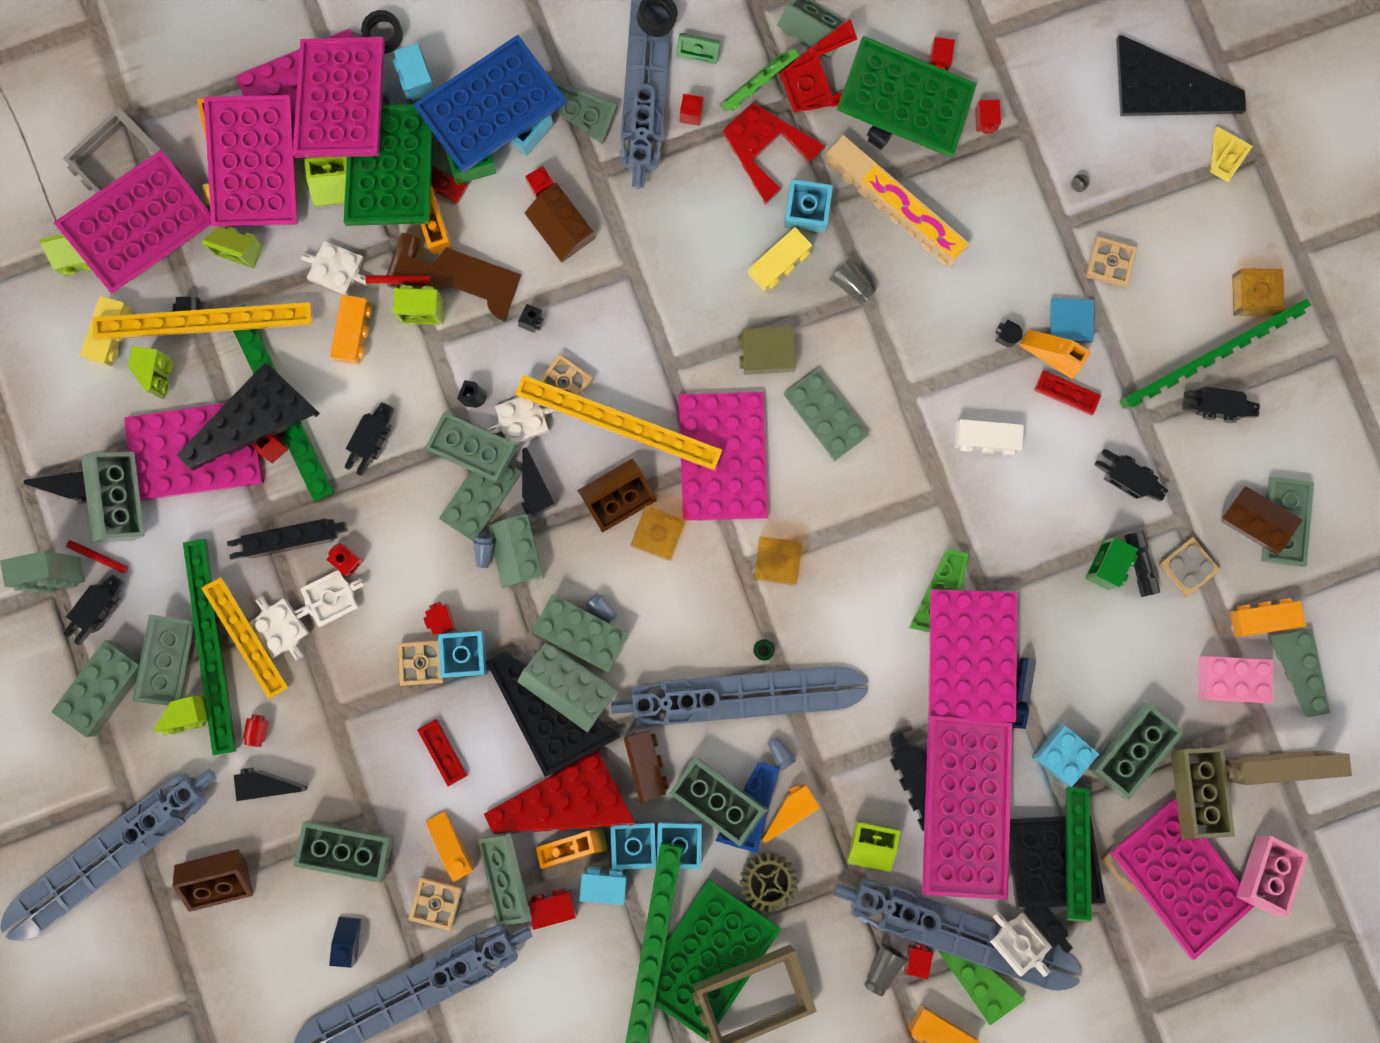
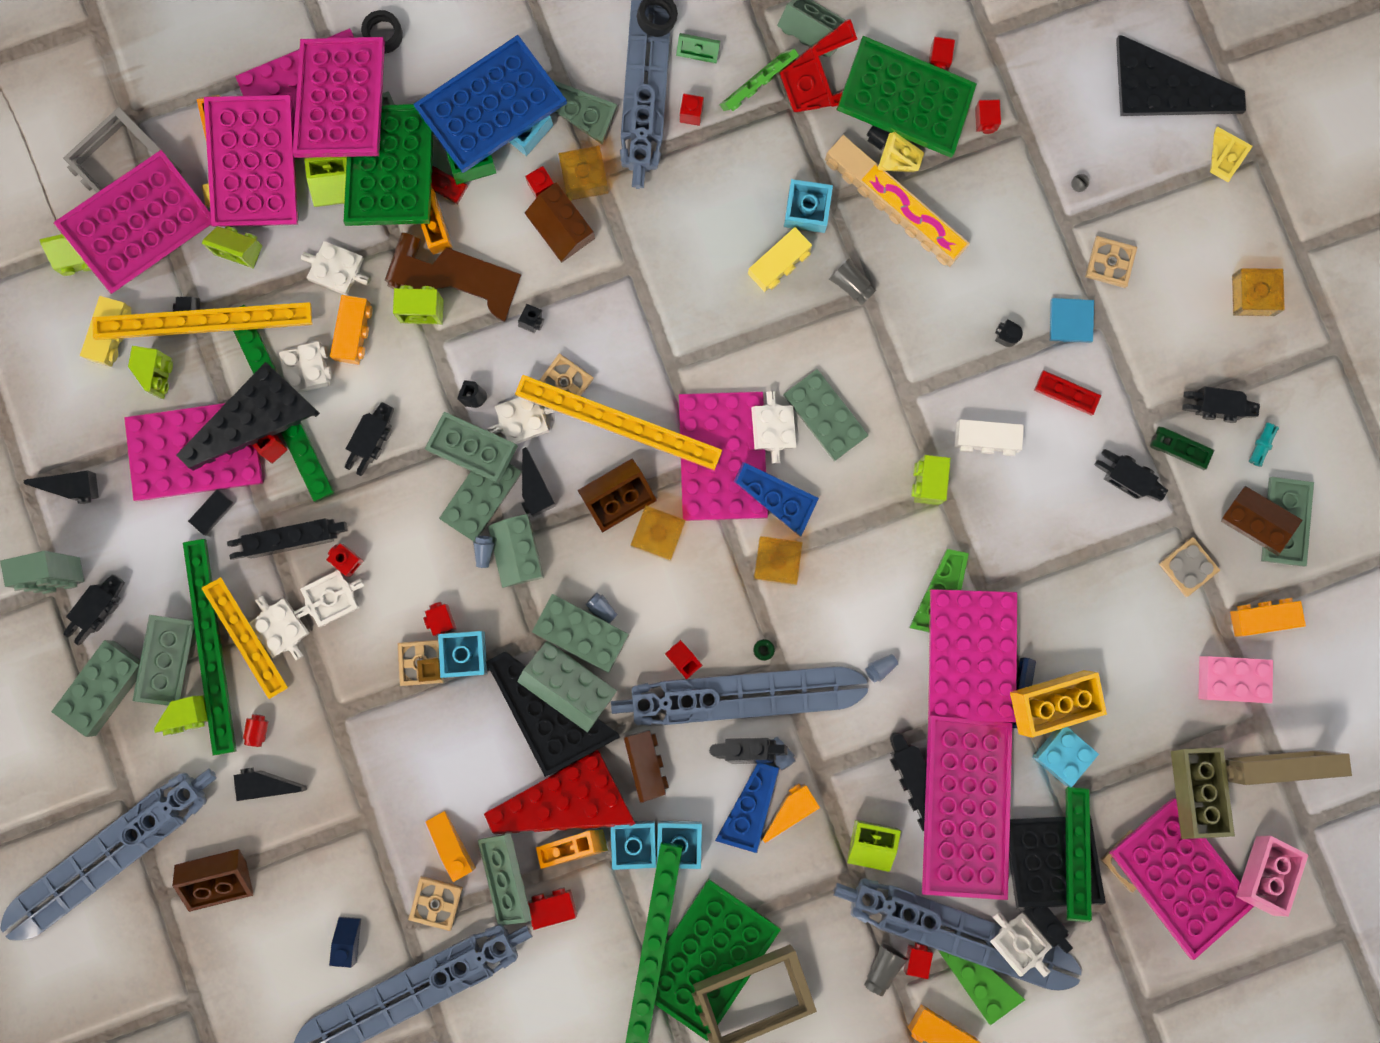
(97, 556): red bar -> none
(112, 496): sand green brick -> none
(211, 512): none -> black tile
(306, 367): none -> white plate
(343, 851): sand green brick -> none
(397, 279): red bar -> none
(413, 72): medium azure brick -> none
(429, 669): none -> pearl gold plate
(442, 752): red tile -> none
(583, 173): none -> clear yellow brick
(603, 885): medium azure brick -> none
(683, 659): none -> red brick
(718, 801): sand green brick -> none
(748, 750): none -> black hinge
(753, 133): red wing -> none
(767, 350): olive brick -> none
(773, 427): none -> white plate
(774, 872): olive gear -> none
(780, 498): none -> blue wing
(881, 668): none -> sand blue cone
(900, 155): none -> light yellow wing
(931, 480): none -> lime brick
(1056, 351): light orange slope -> none
(1058, 703): none -> yellow brick
(1112, 563): green brick -> none
(1136, 750): sand green brick -> none
(1146, 579): black axle -> none
(1182, 448): none -> dark green plate
(1208, 359): green plate -> none
(1263, 444): none -> teal pin
(1302, 669): sand green wing -> none

